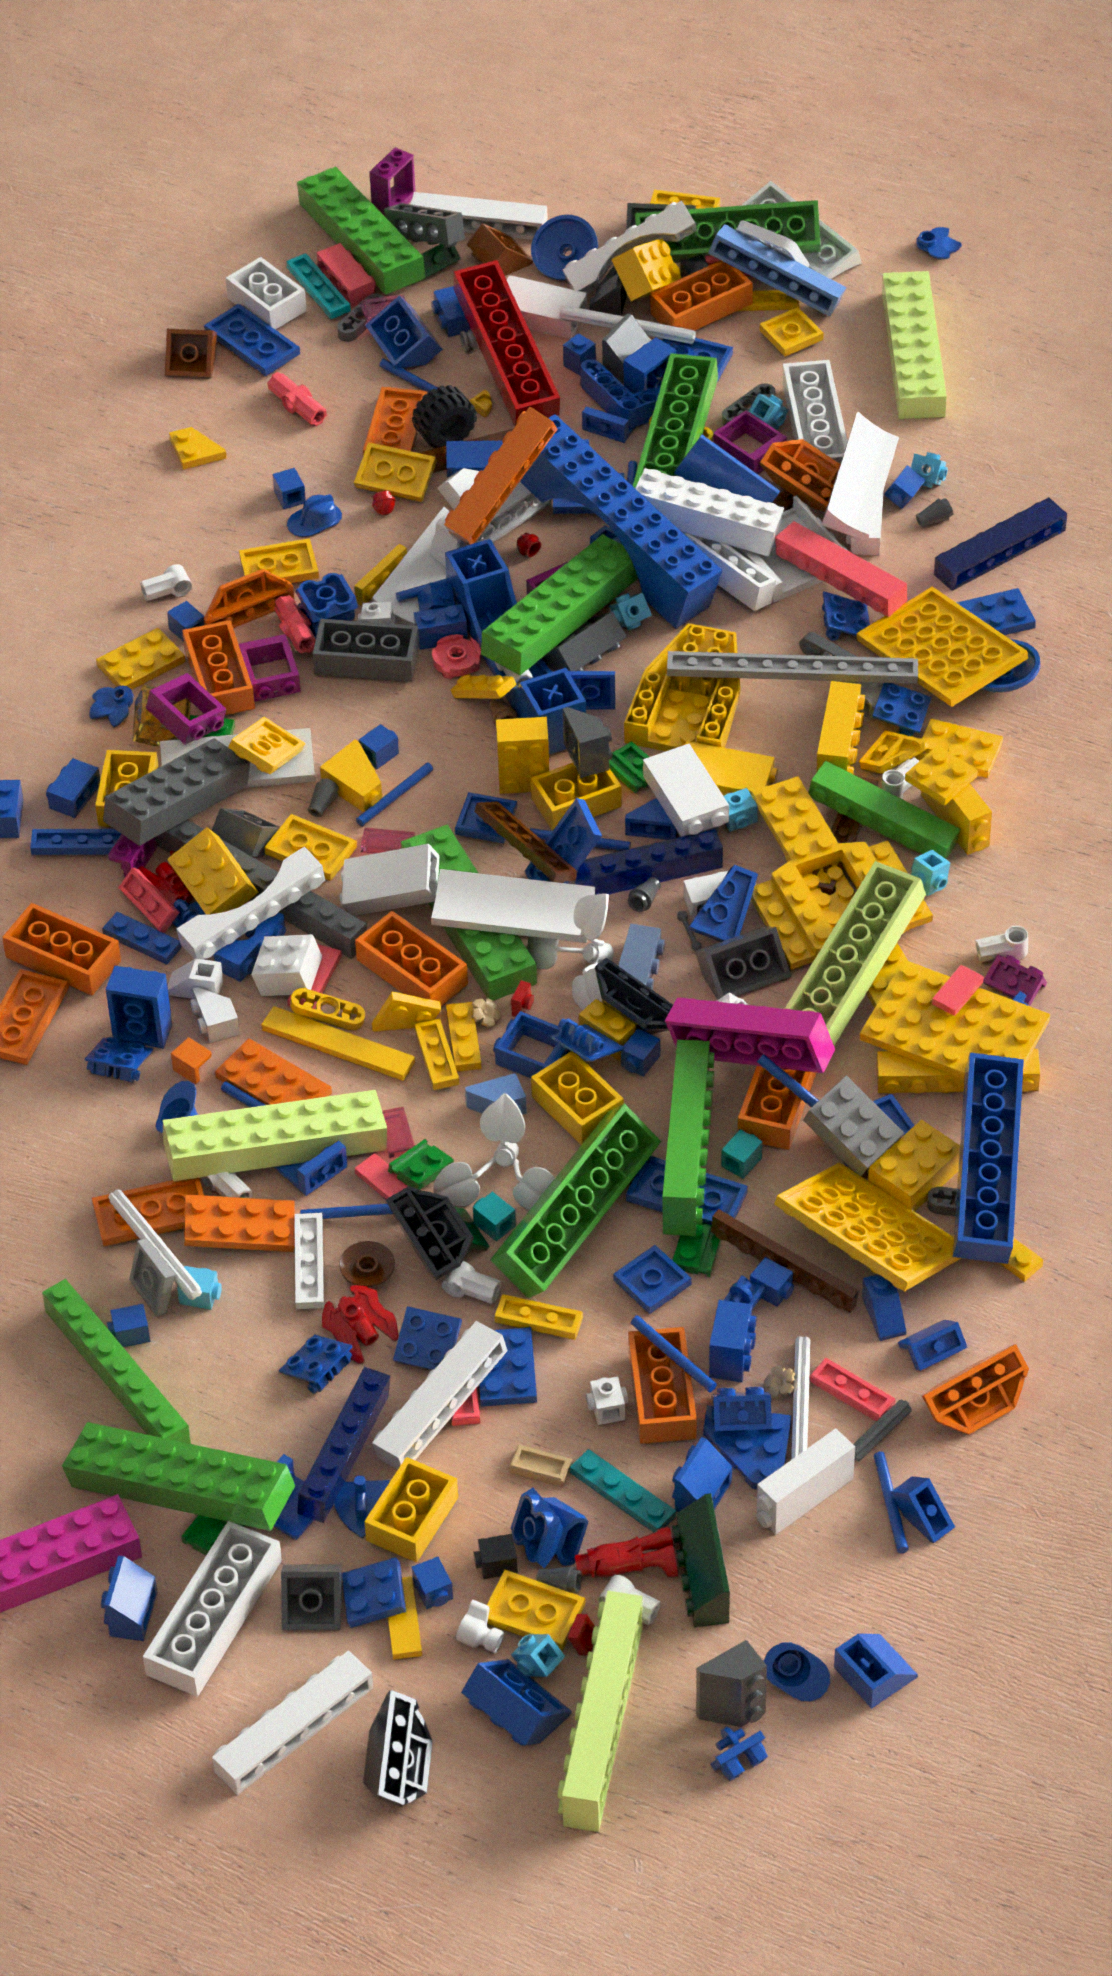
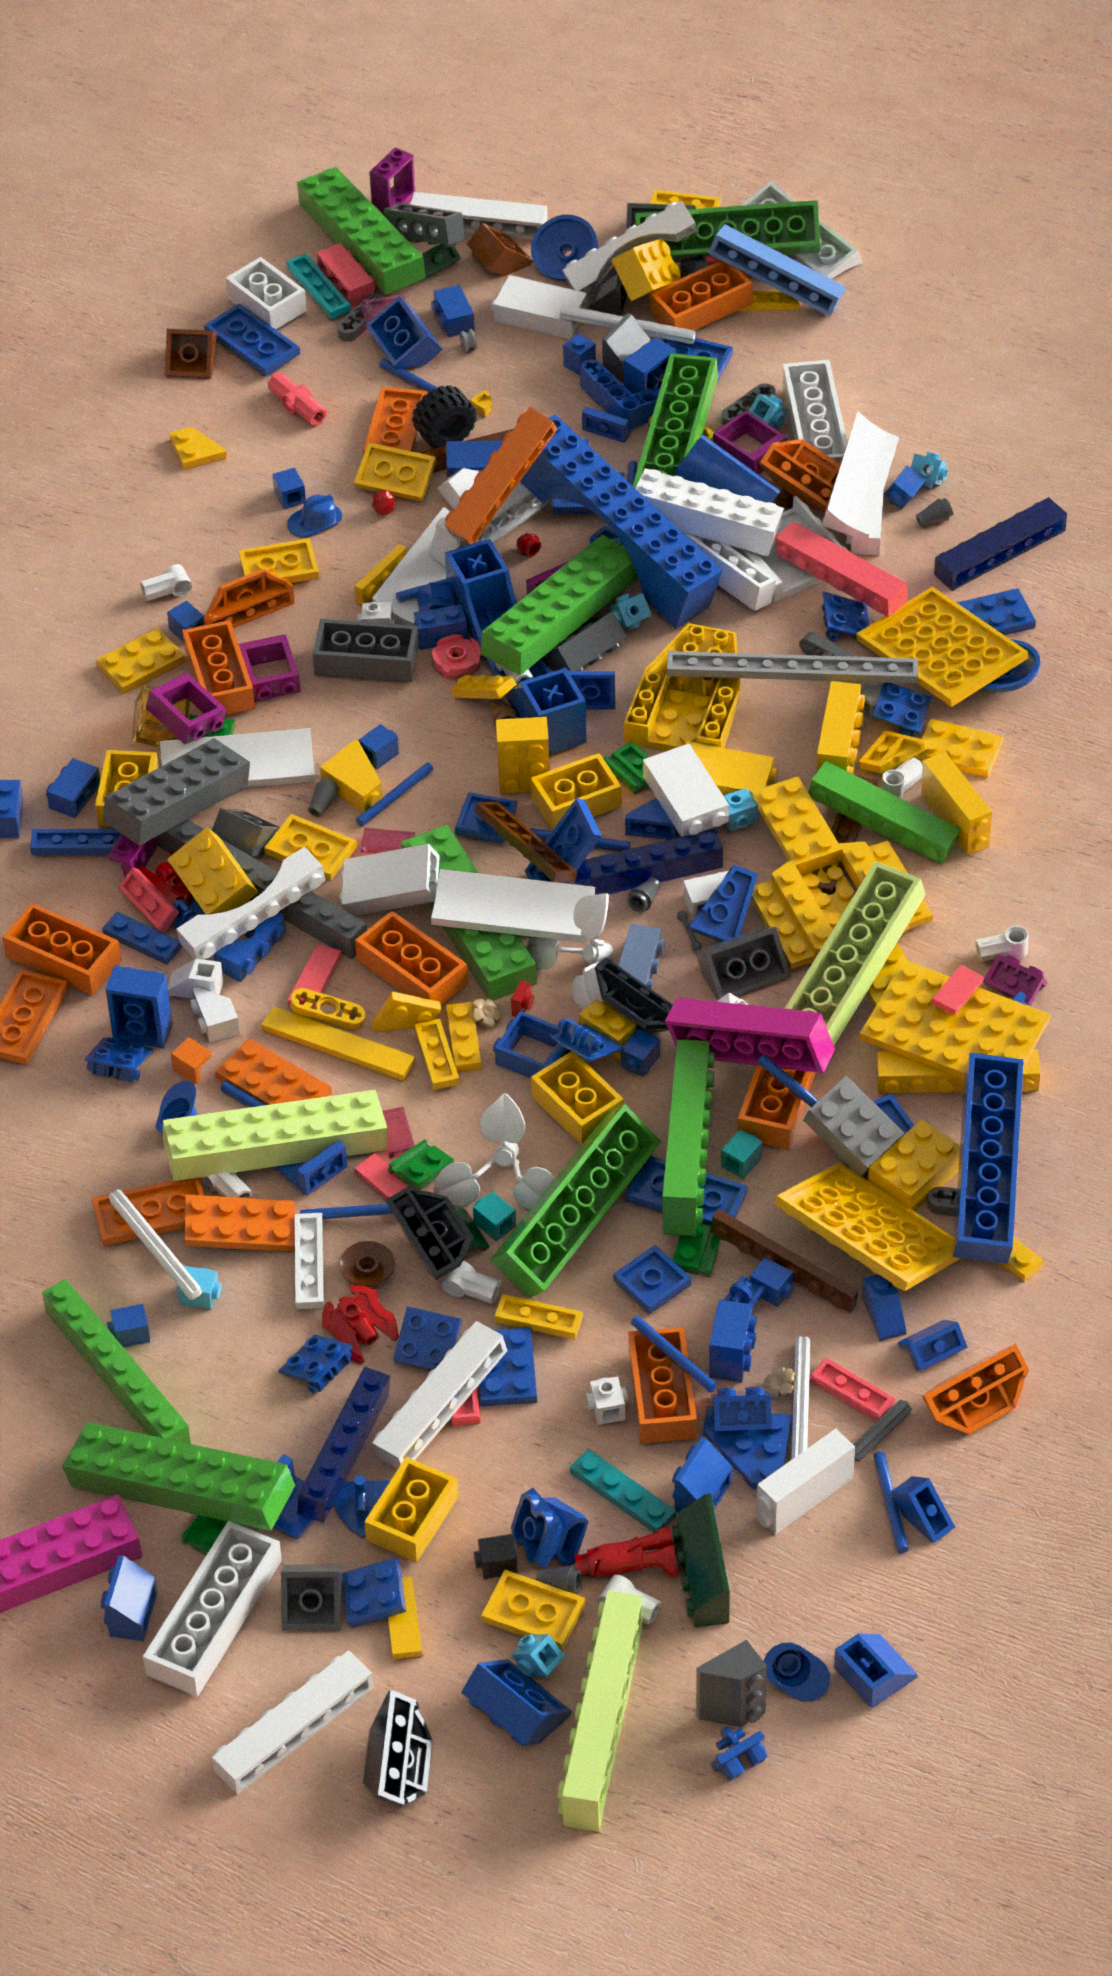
(111, 704): blue plate -> none
(152, 1277): light grey plate -> none
(266, 745): yellow plate -> none
(286, 964): white brick -> none
(295, 624): coral piece -> none
(326, 600): blue piece -> none
(432, 1583): blue brick -> none
(474, 1629): white piece -> none
(483, 1094): medium blue slope -> none
(505, 340): red brick -> none
(540, 1465): tan tile -> none
(581, 1634): red plate -> none
(586, 742): dark grey slope -> none
(773, 240): white beam -> none
(791, 331): yellow plate -> none
(913, 345): yellowish green brick -> none
(932, 871): medium azure brick -> none
(938, 243): blue plate -> none
(941, 775): yellow plate -> none

